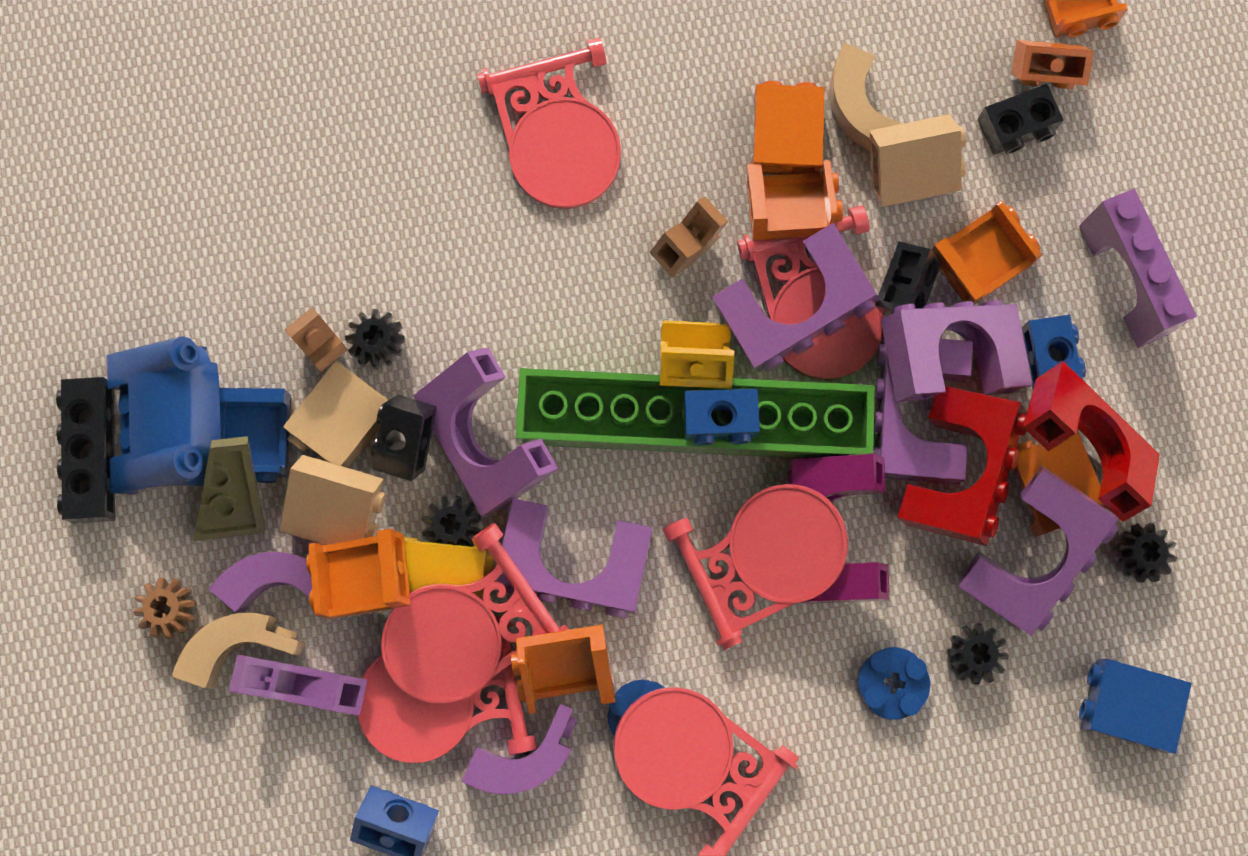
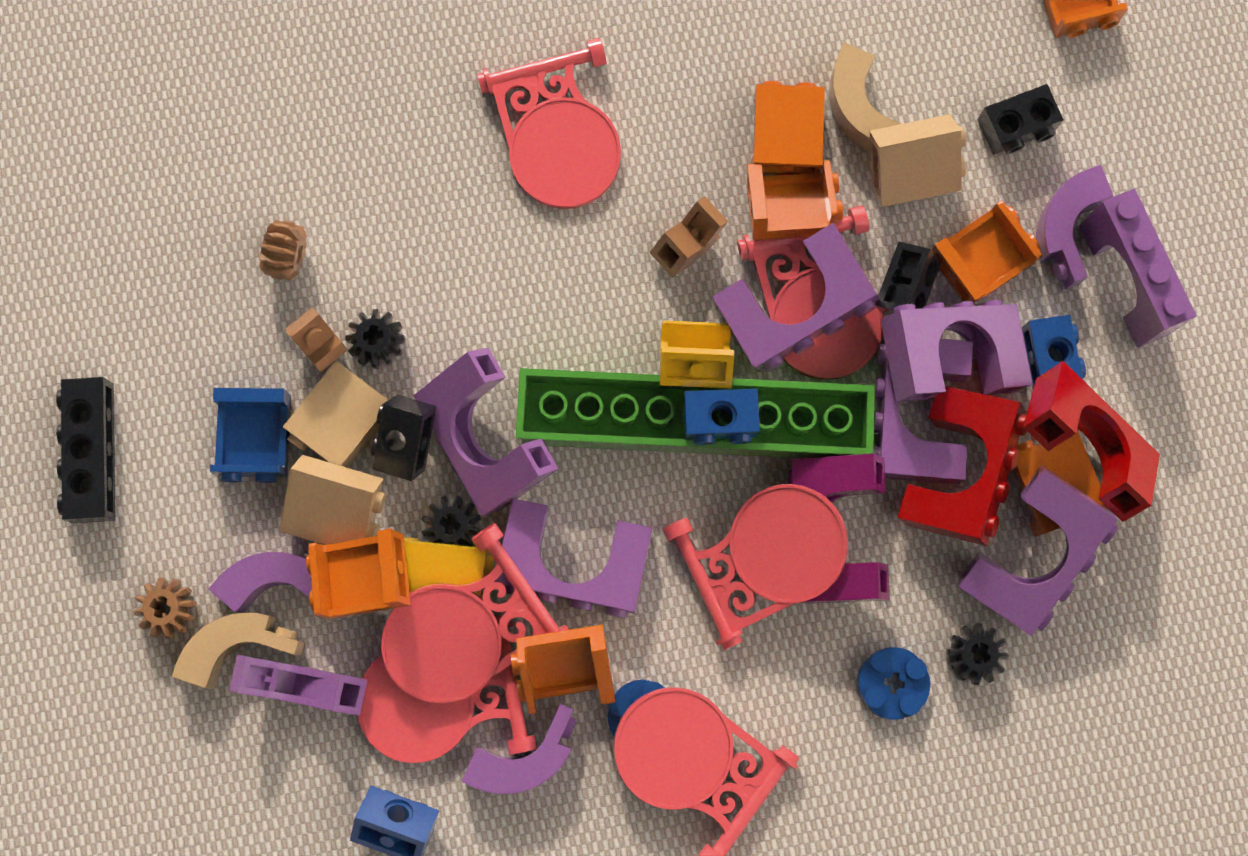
(166, 414): blue piece -> none
(229, 493): olive wing -> none
(282, 250): none -> medium nougat gear
(1053, 63): orange brick -> none
(1057, 220): none -> medium lavender arch
(1135, 705): blue panel -> none
(1157, 553): black gear -> none

